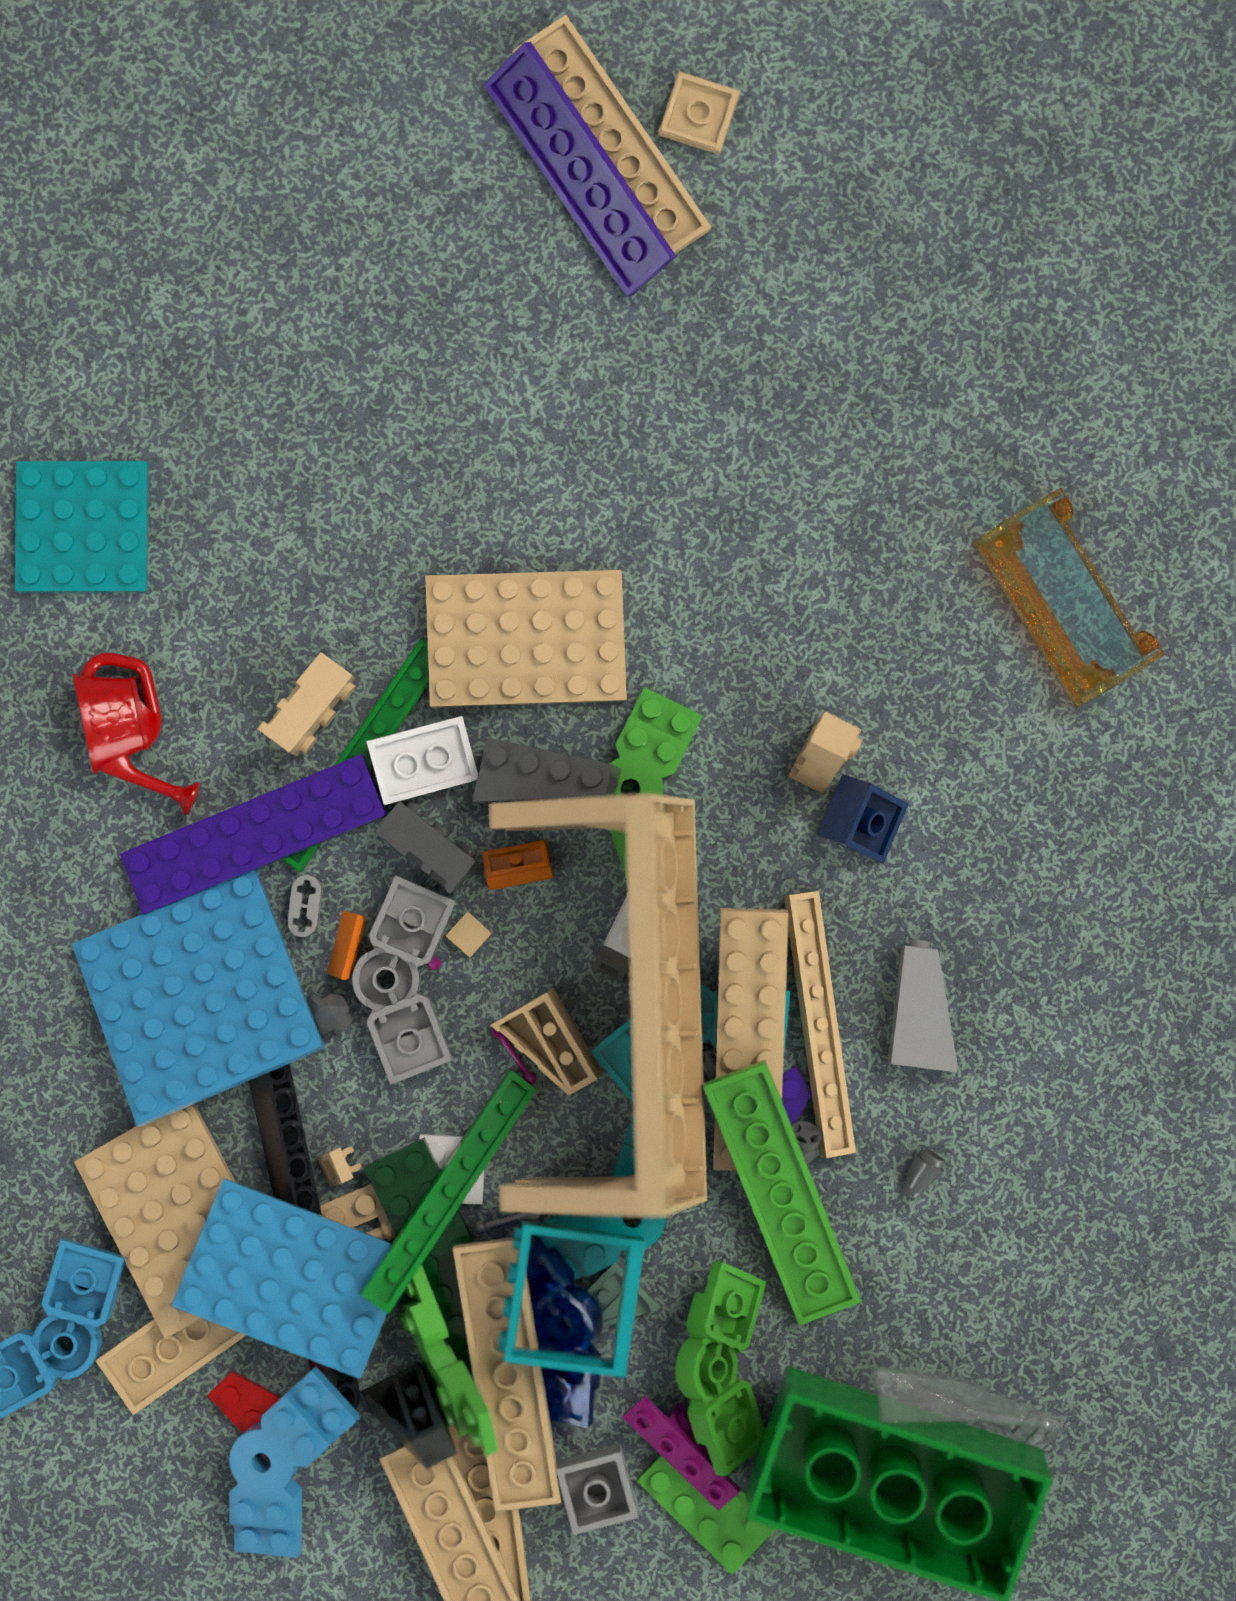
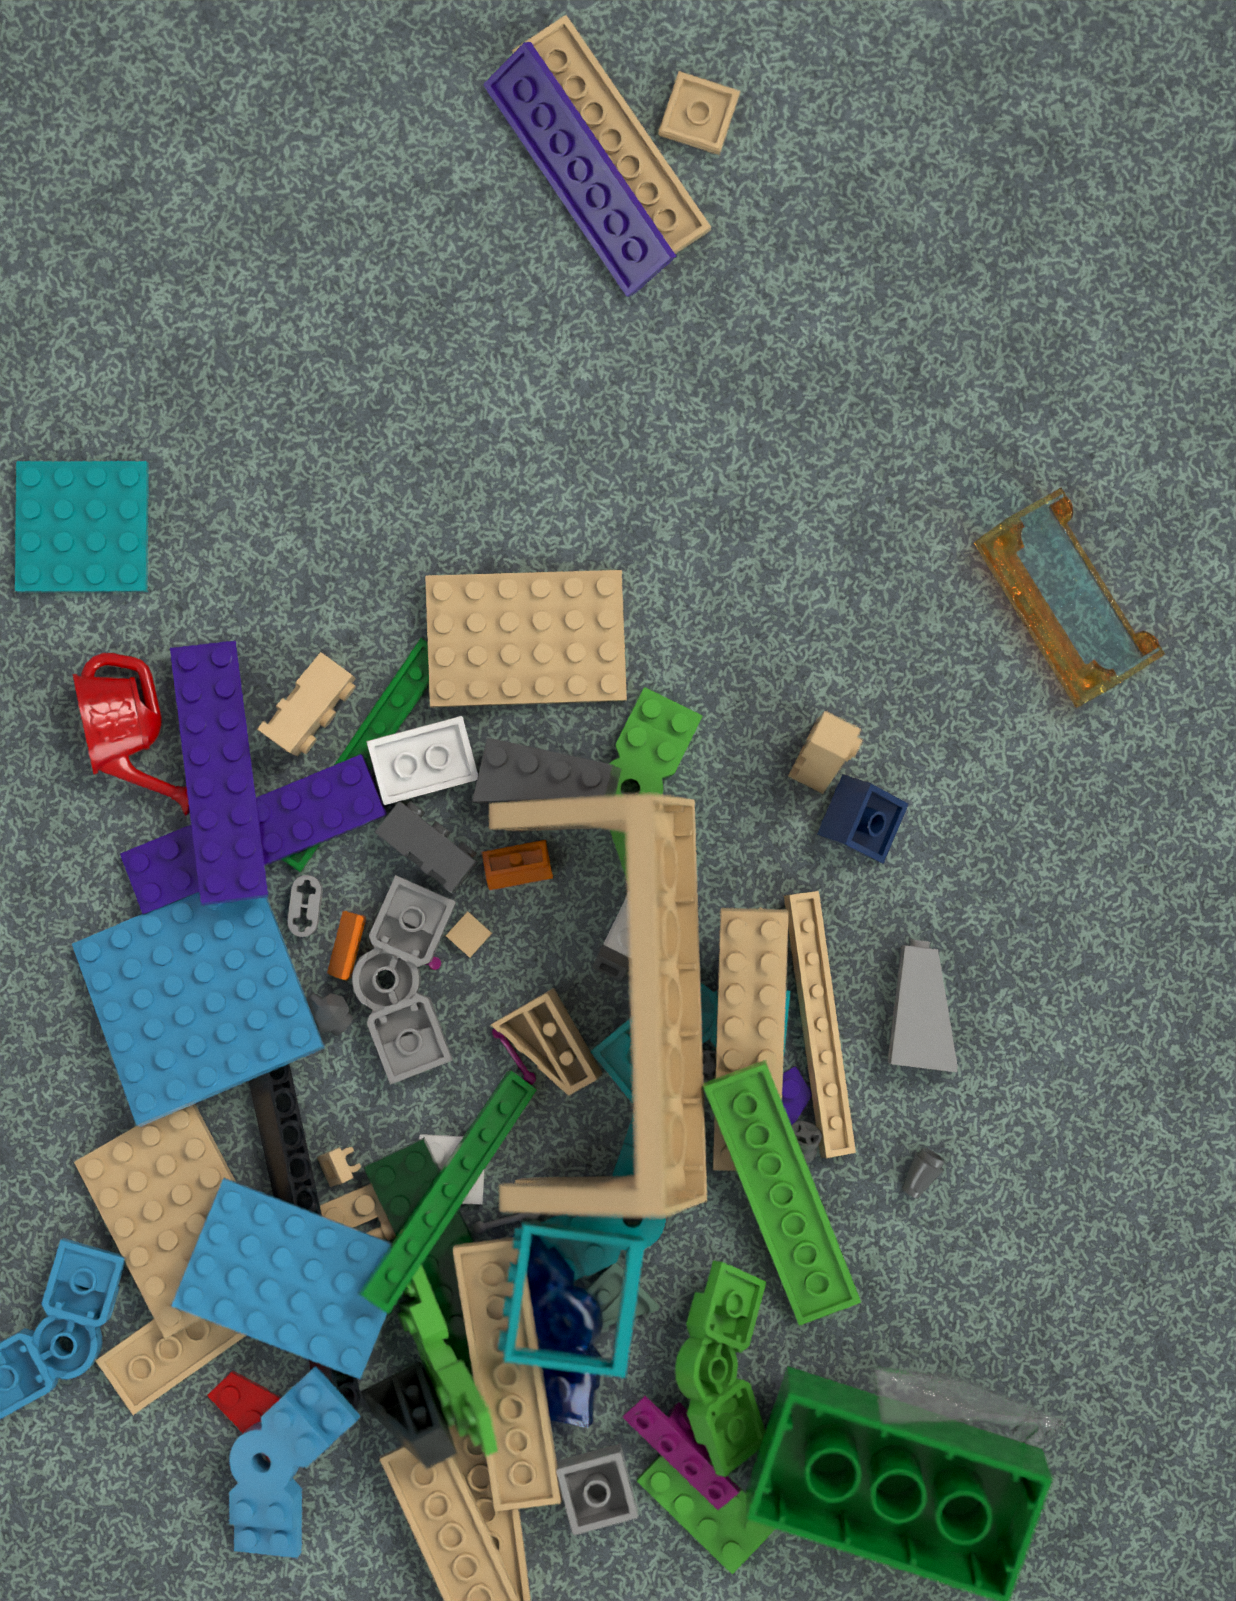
(218, 773): none -> dark purple plate

